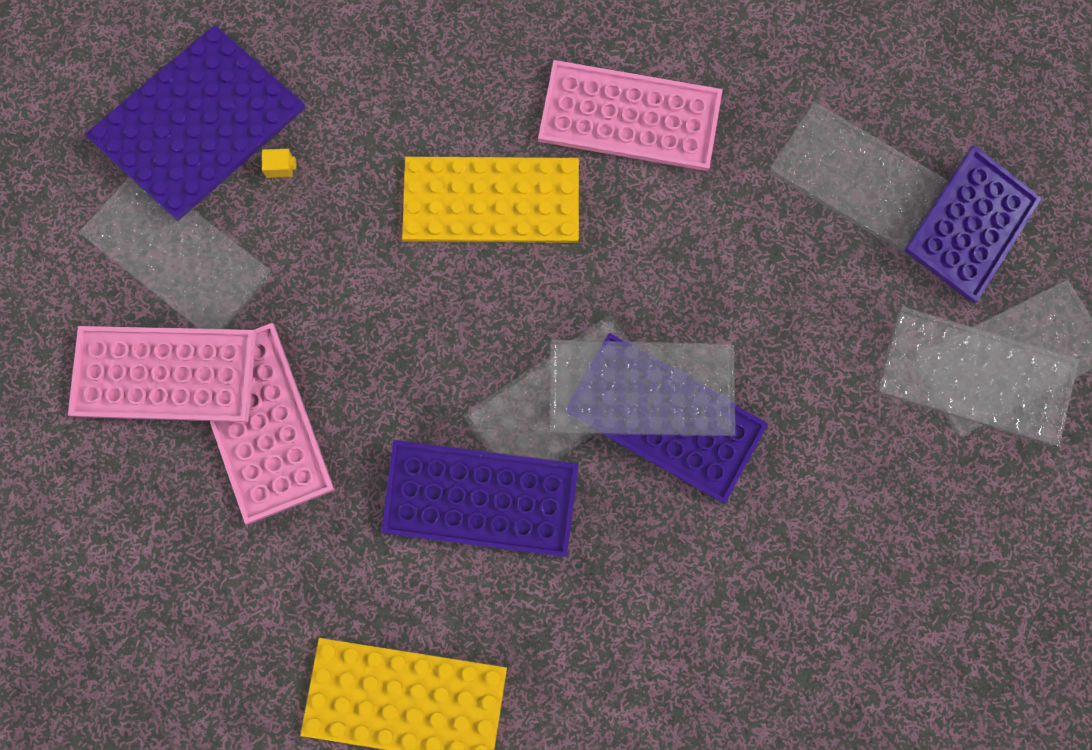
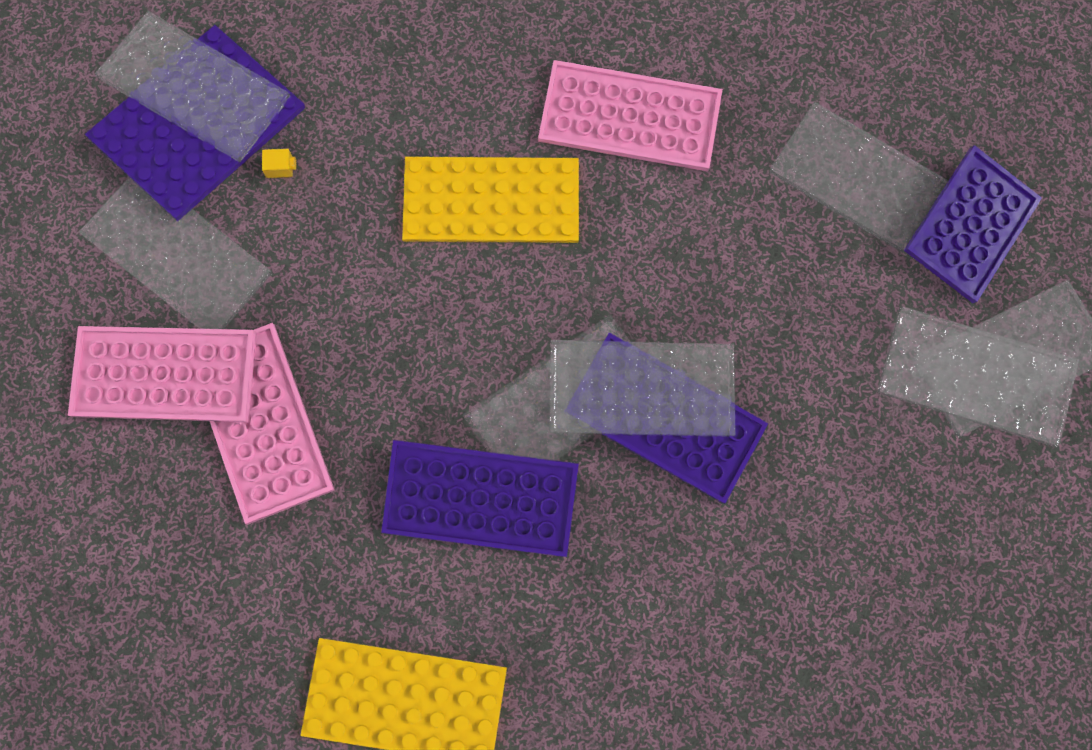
(193, 86): none -> clear plate

